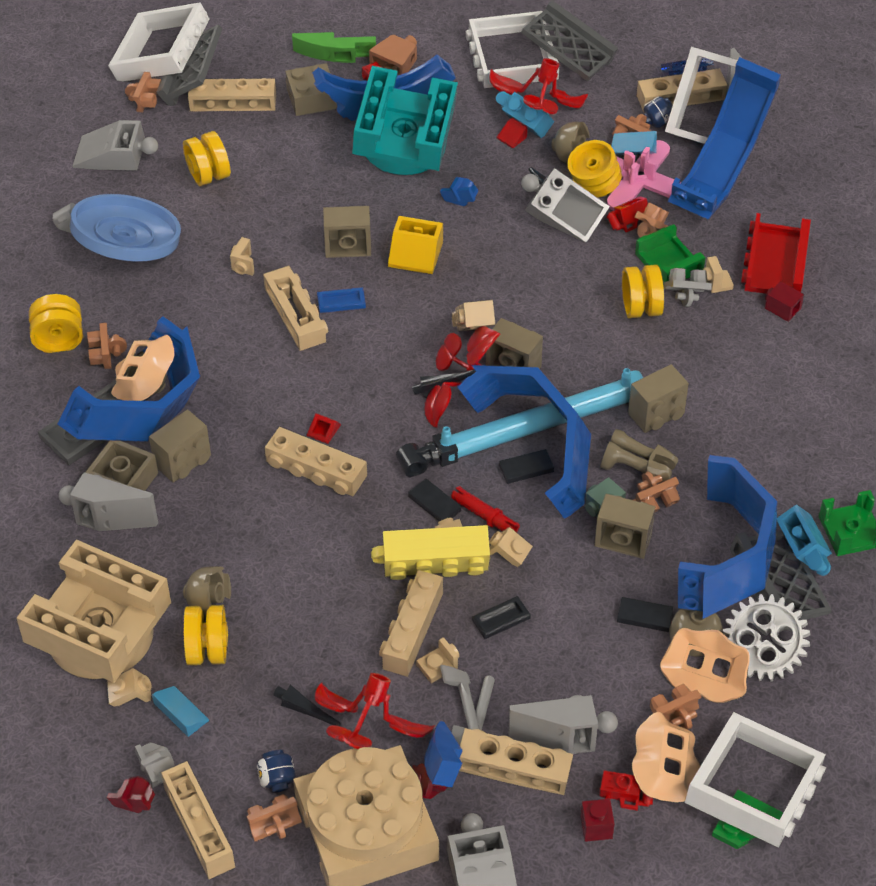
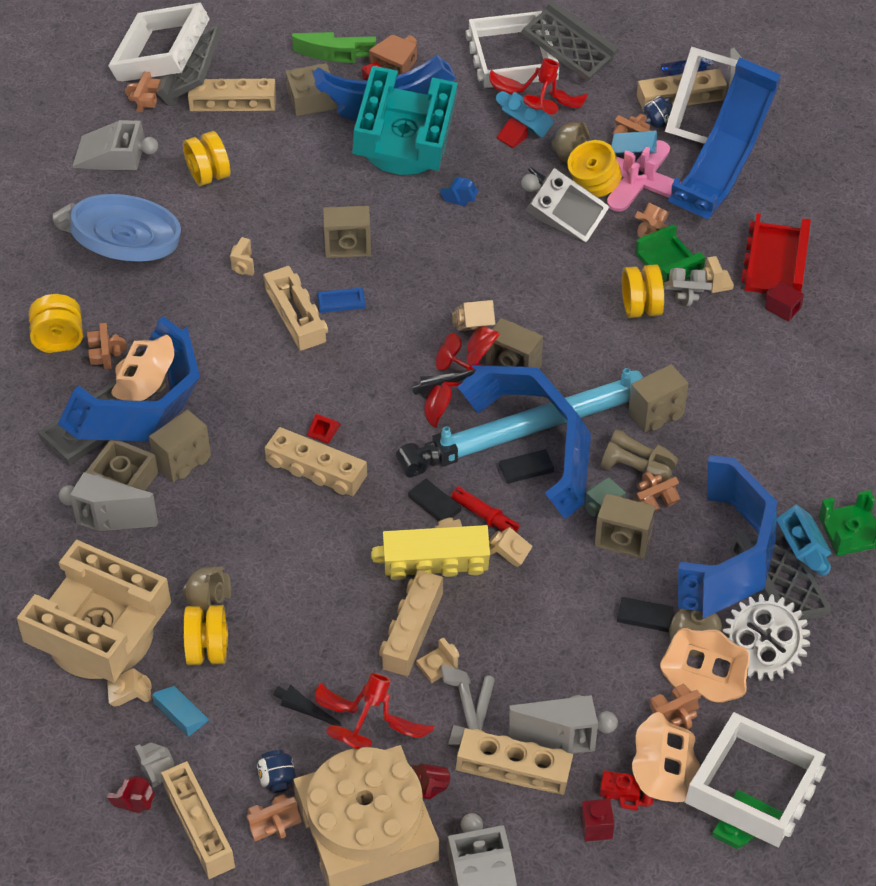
(415, 244): yellow slope -> none
(443, 757): blue slope -> none
(501, 617): black tile -> none
(625, 214): red piece -> none

